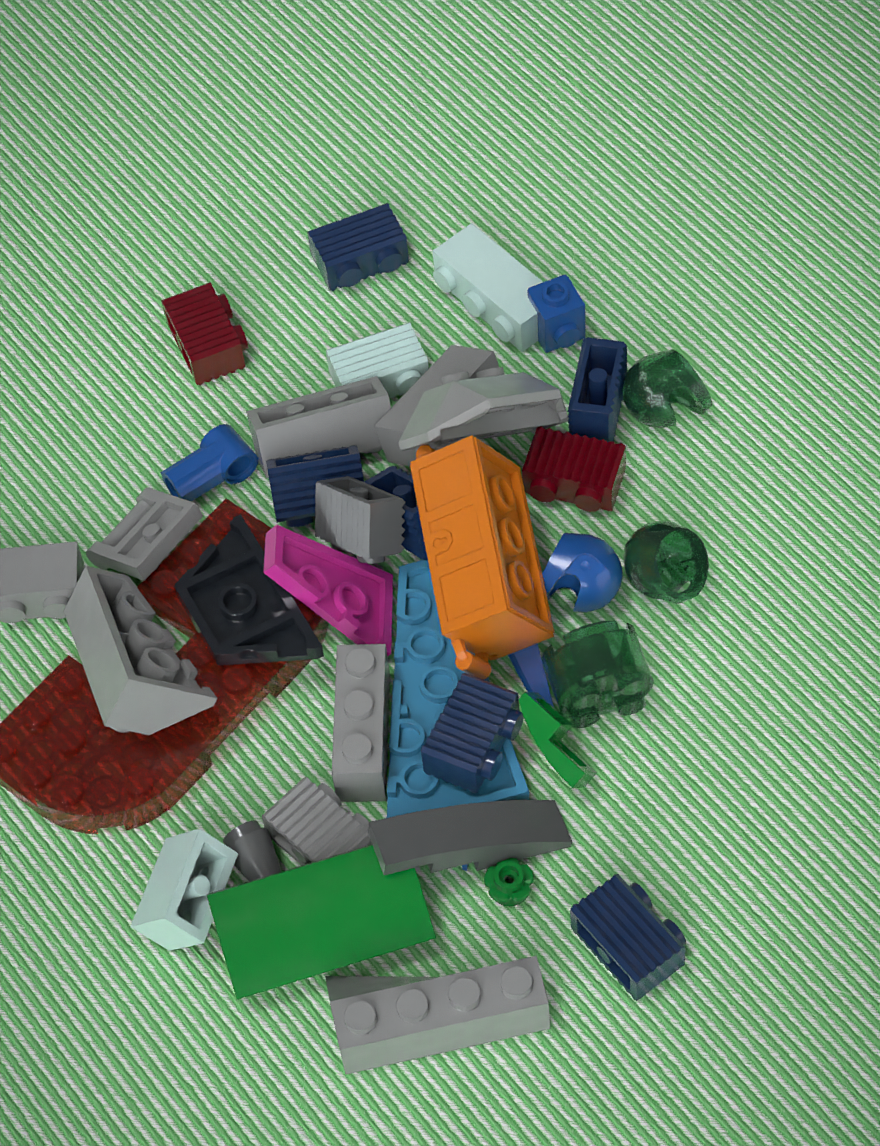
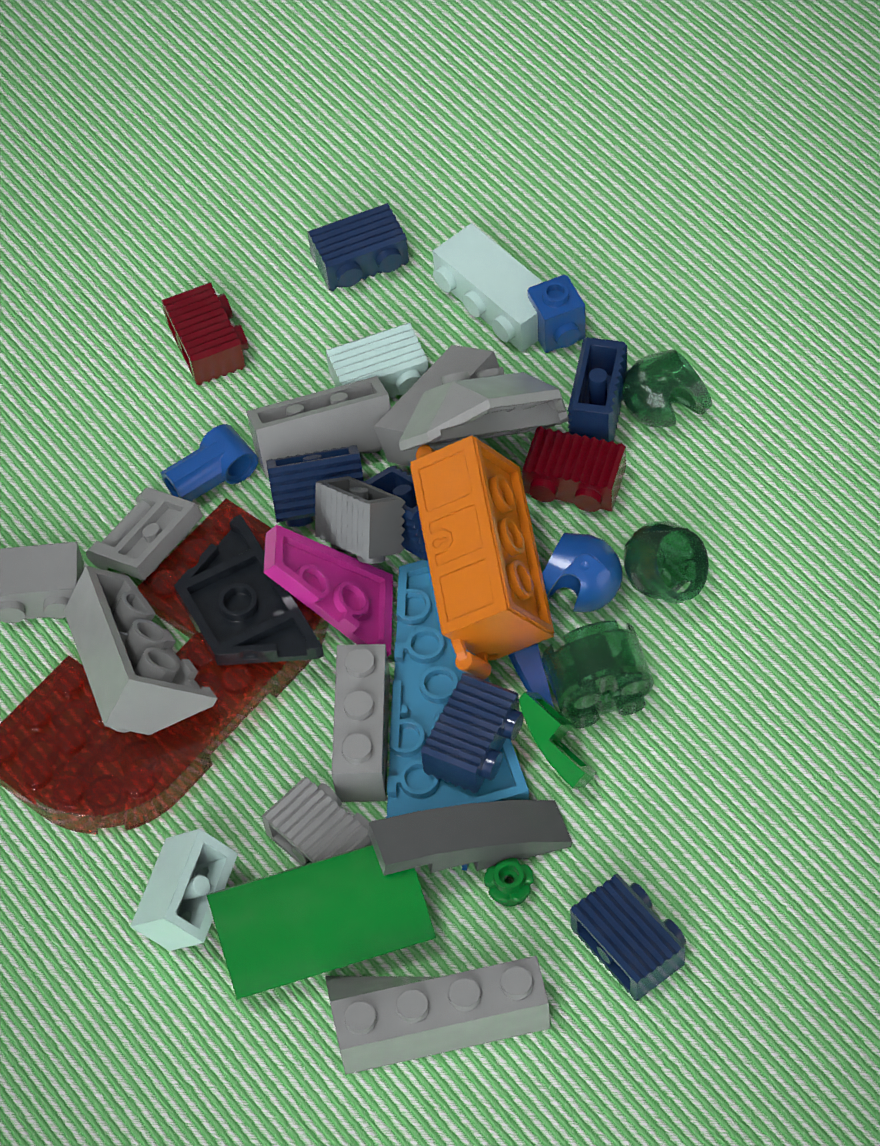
(254, 849): dark grey cone -> none

